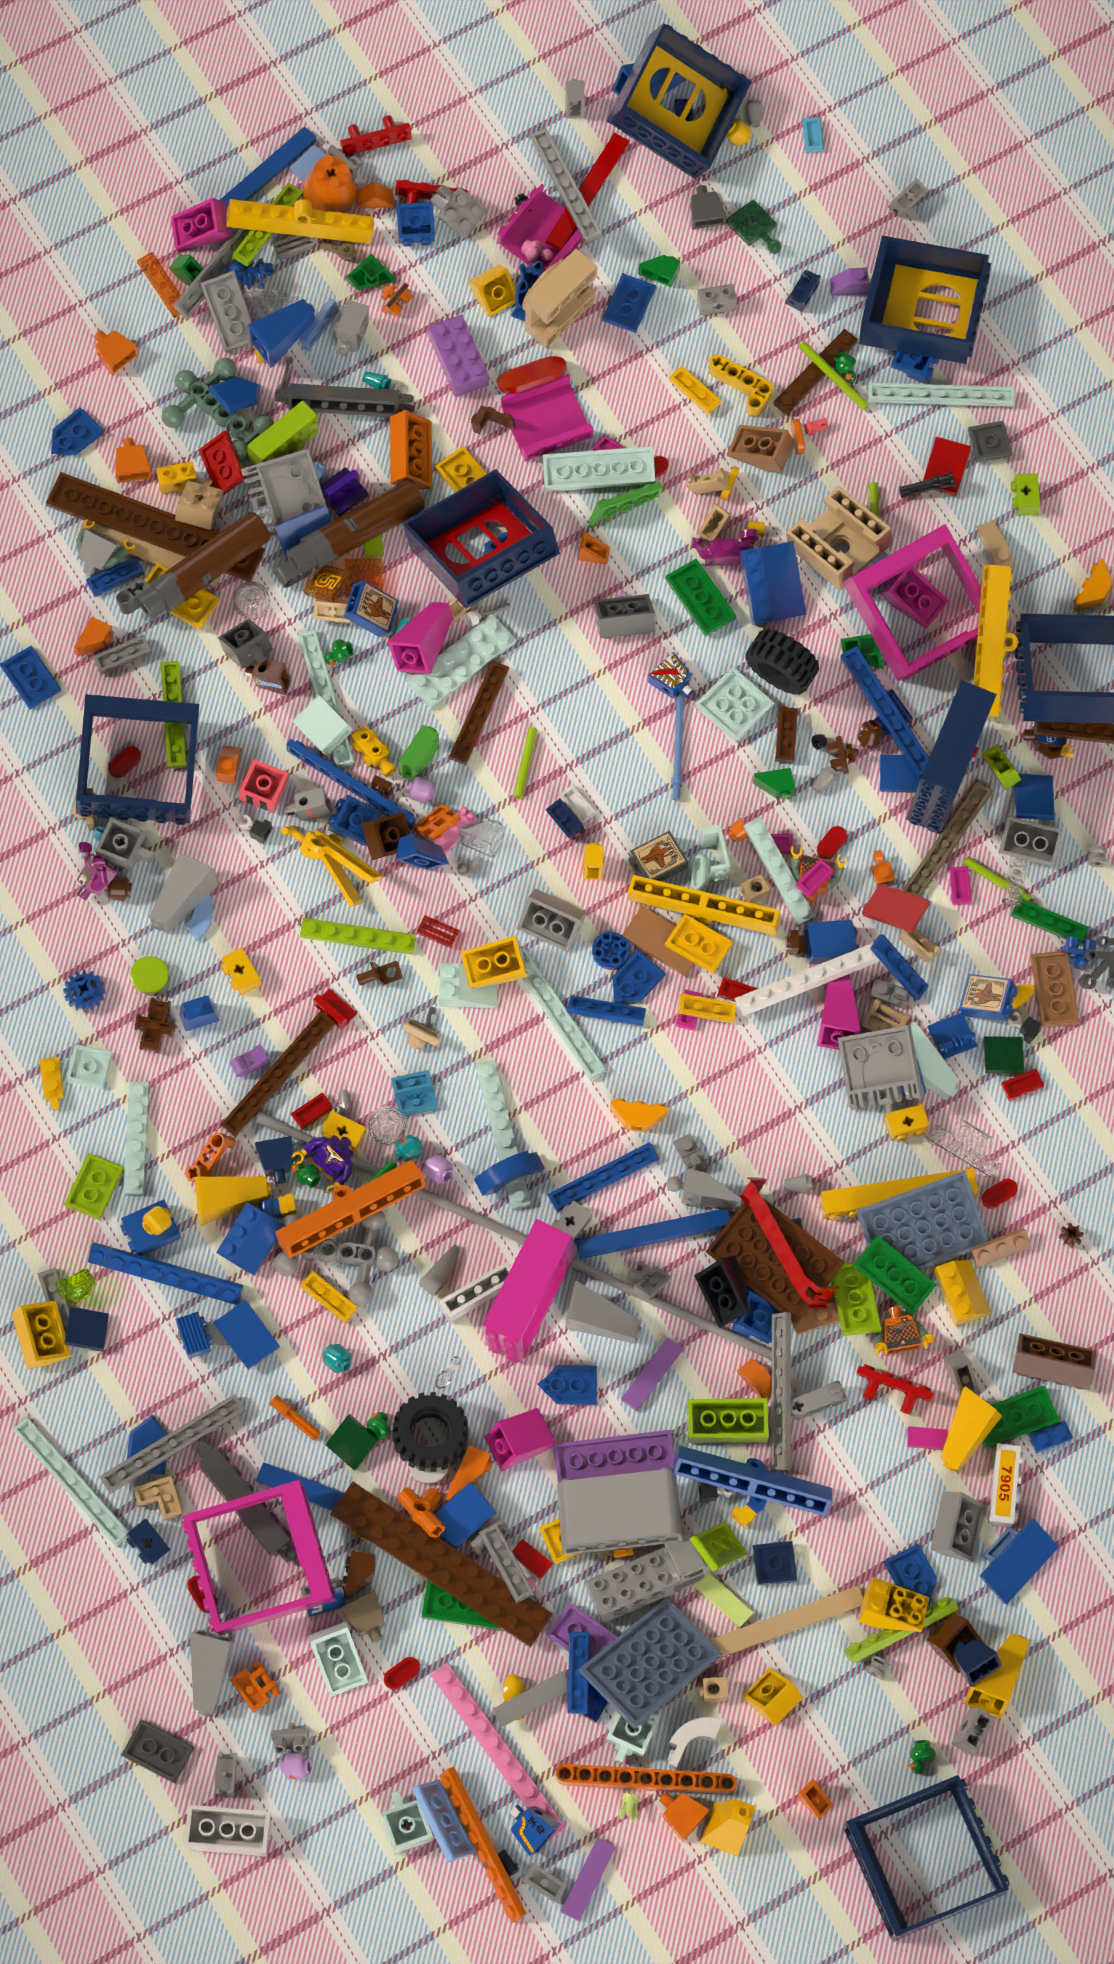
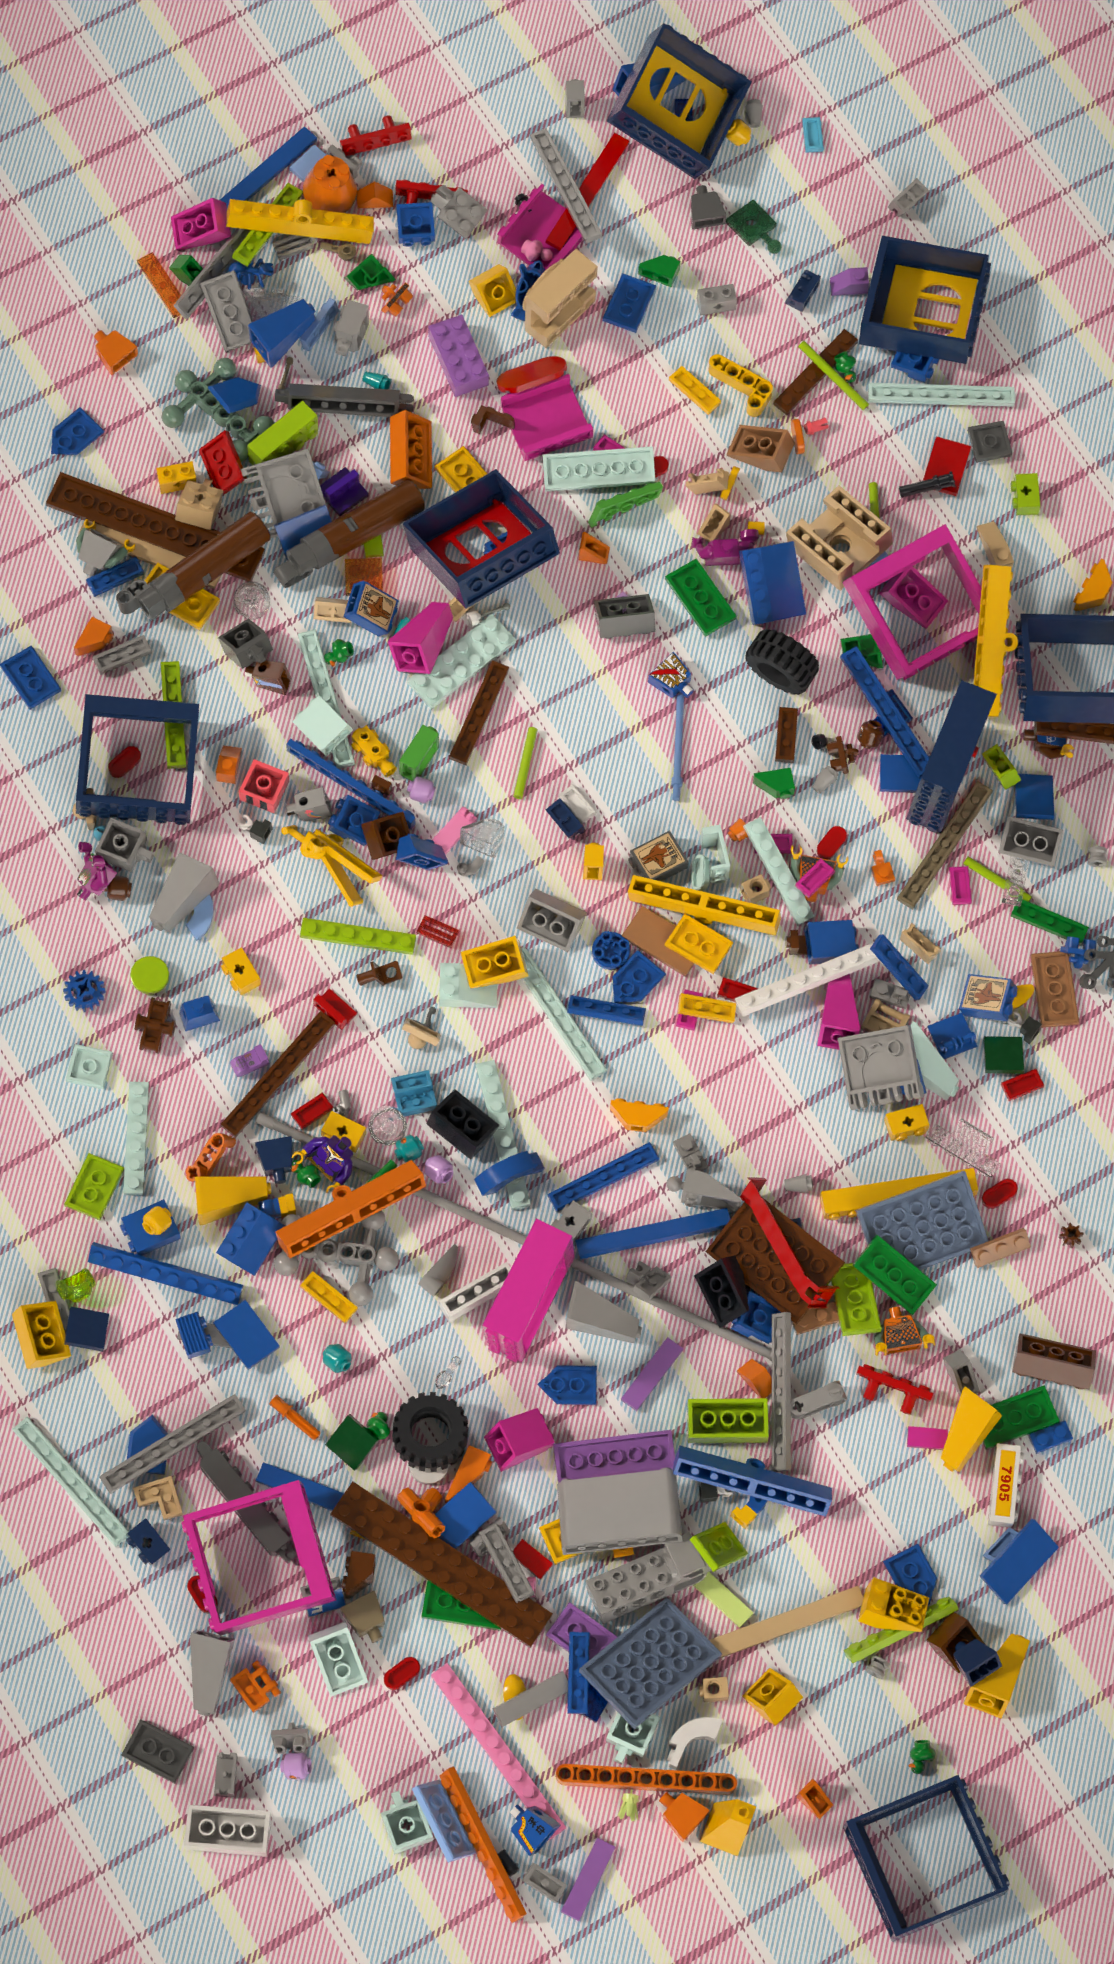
(52, 1081): yellow hinge -> none
(131, 462): orange torso -> none
(328, 583): clear orange tile -> none
(437, 822): orange plate -> none
(462, 1124): none -> black slope
(734, 704): light aqua plate -> none
(774, 1563): dark blue plate -> none
(896, 908): red tile -> none
(958, 1526): light grey slope -> none
(961, 1291): yellow slope -> none
(973, 1730): light grey brick -> none

